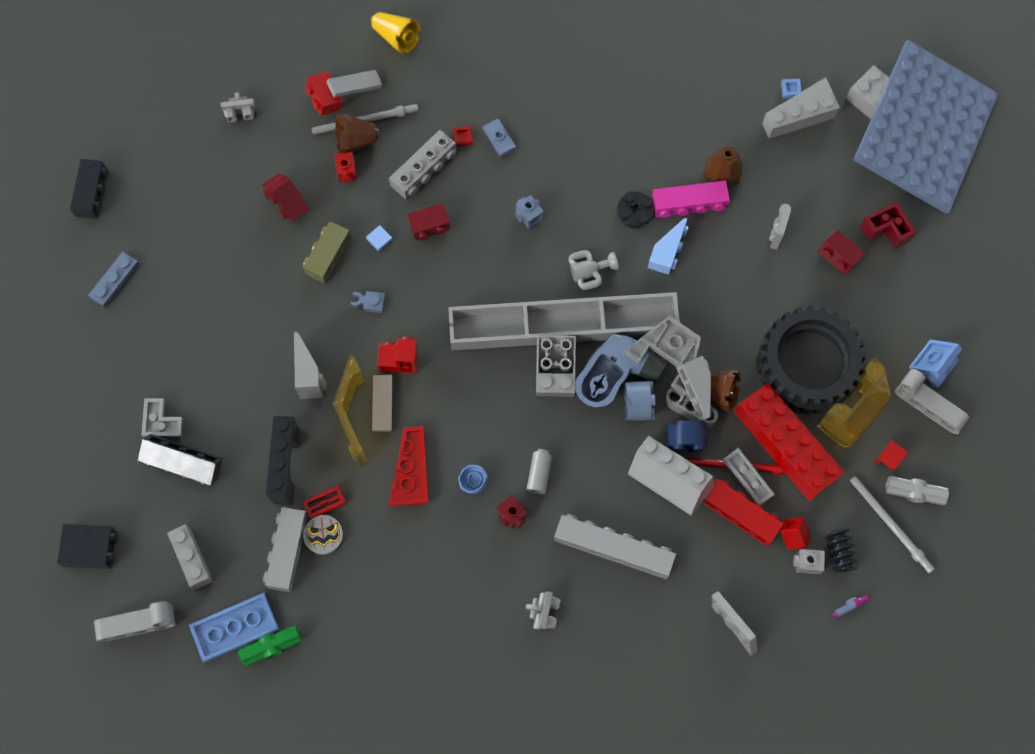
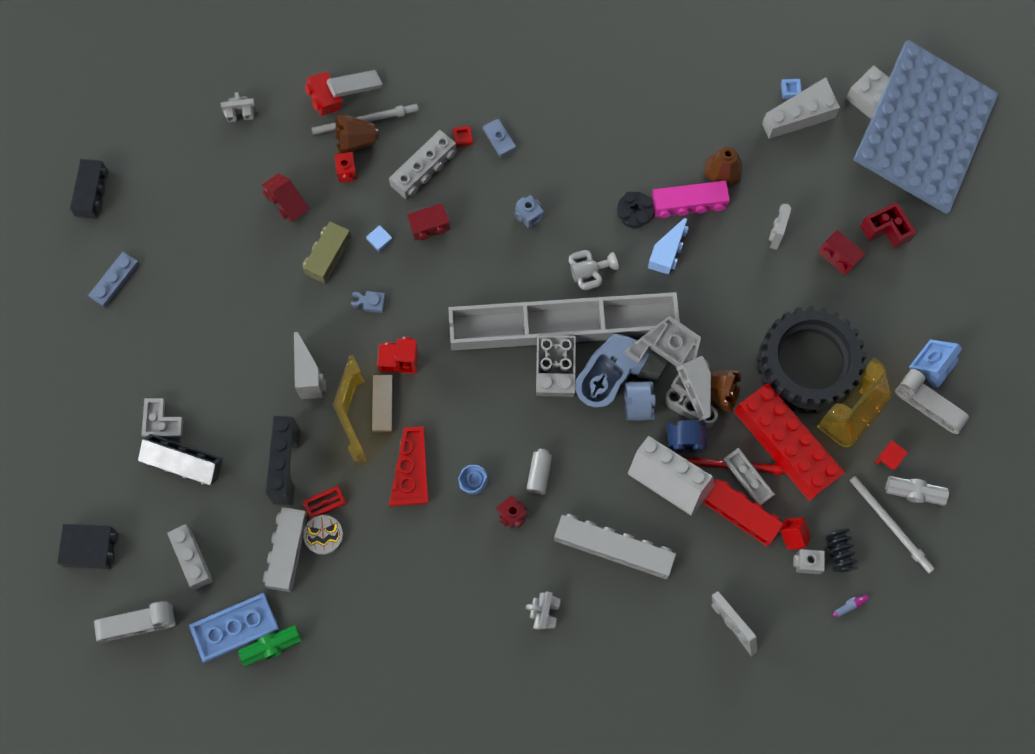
(397, 31): yellow cone -> none

